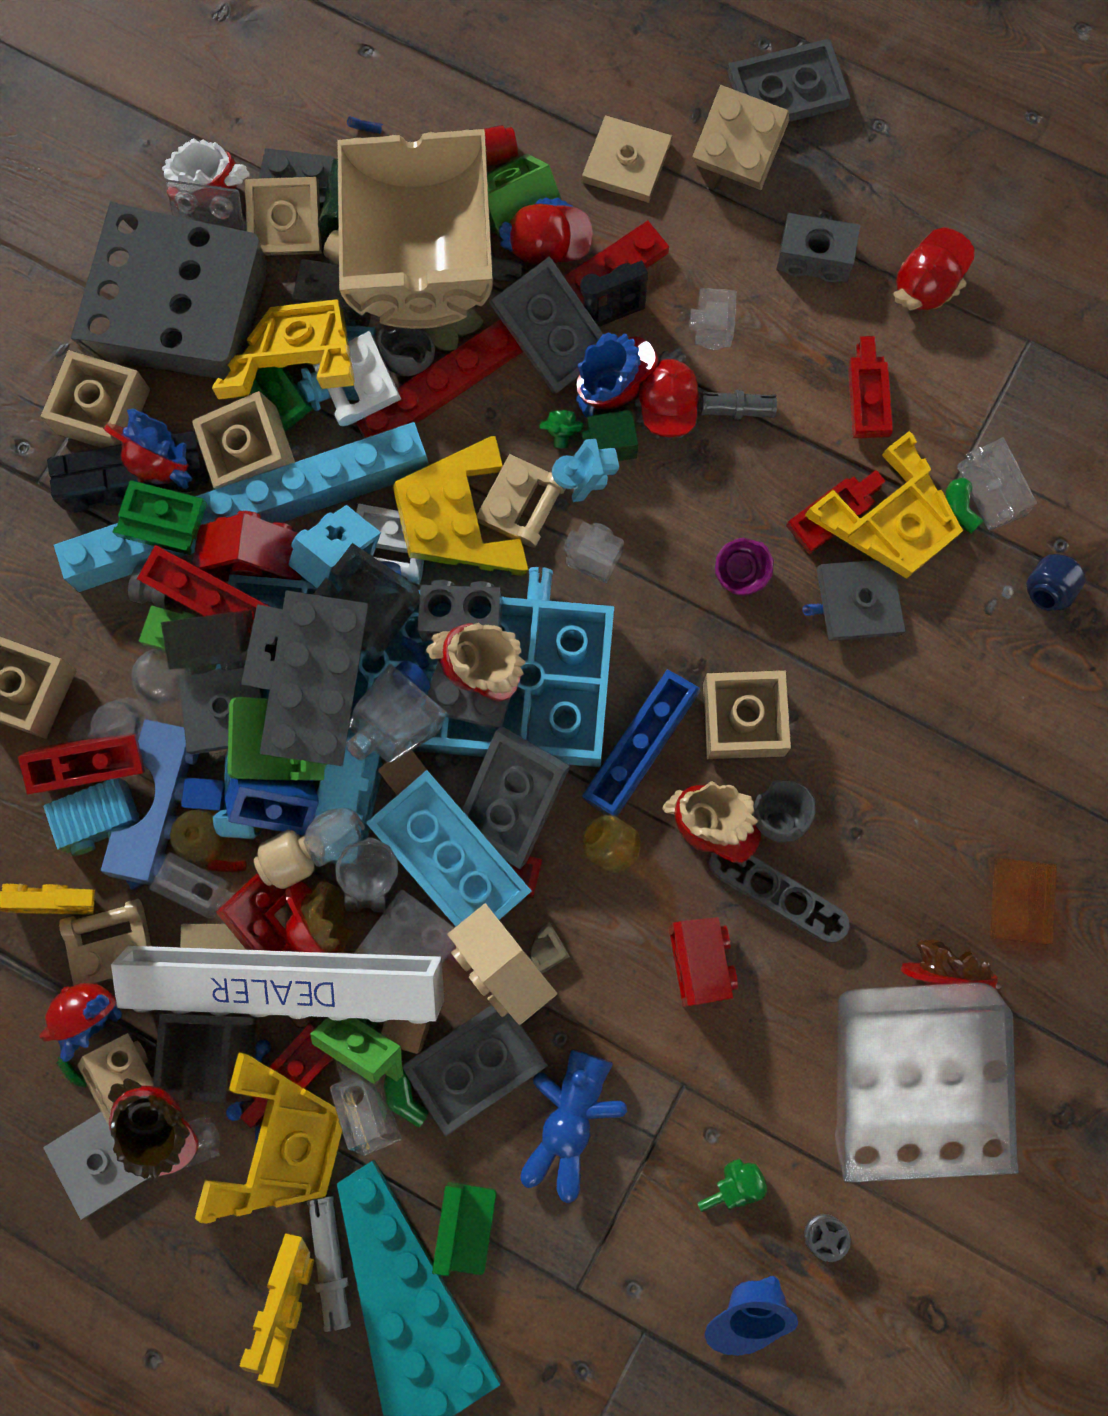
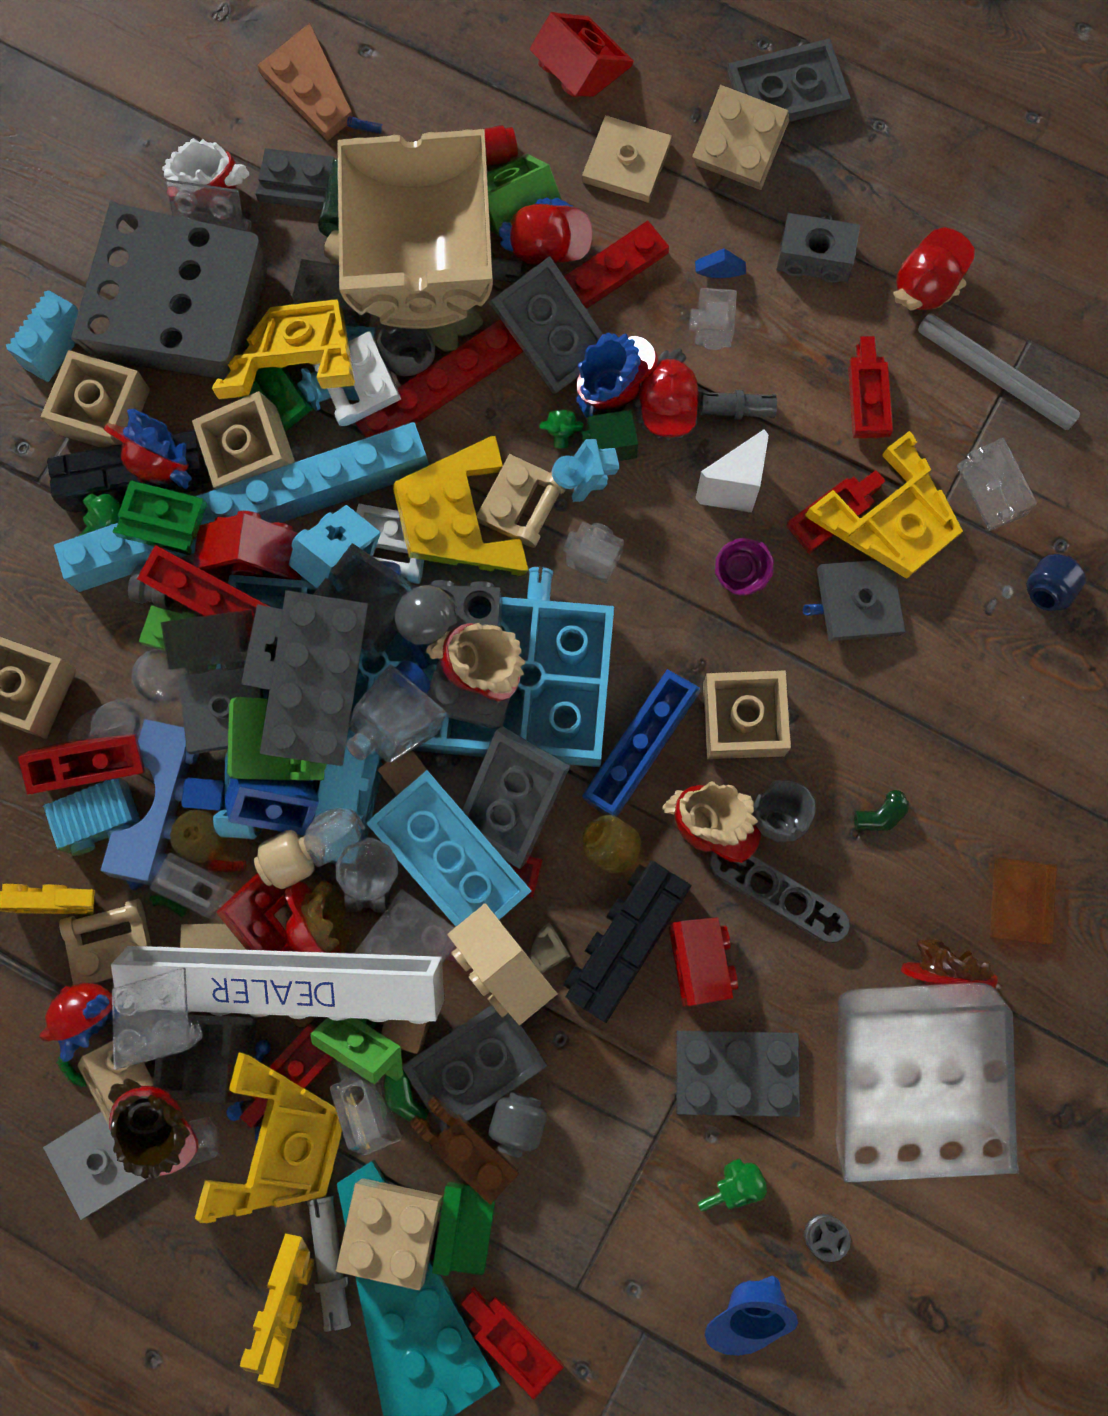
(45, 336): none -> medium azure brick
(102, 512): none -> green piece
(152, 1019): none -> clear hinge
(169, 904): none -> green leg
(284, 214): tan plate -> none
(307, 82): none -> nougat wing
(389, 1234): none -> tan brick
(425, 614): none -> dark grey hair
(467, 1152): none -> reddish brown hinge
(511, 1343): none -> red hinge
(517, 1124): none -> dark grey head
(568, 1127): blue animal -> none
(579, 54): none -> red slope
(624, 290): black plate -> none
(628, 940): none -> black brick
(720, 265): none -> blue tile
(736, 477): none -> white slope
(737, 1073): none -> dark grey plate
(887, 816): none -> dark green arm
(959, 500): green arm -> none
(999, 371): none -> light grey axle

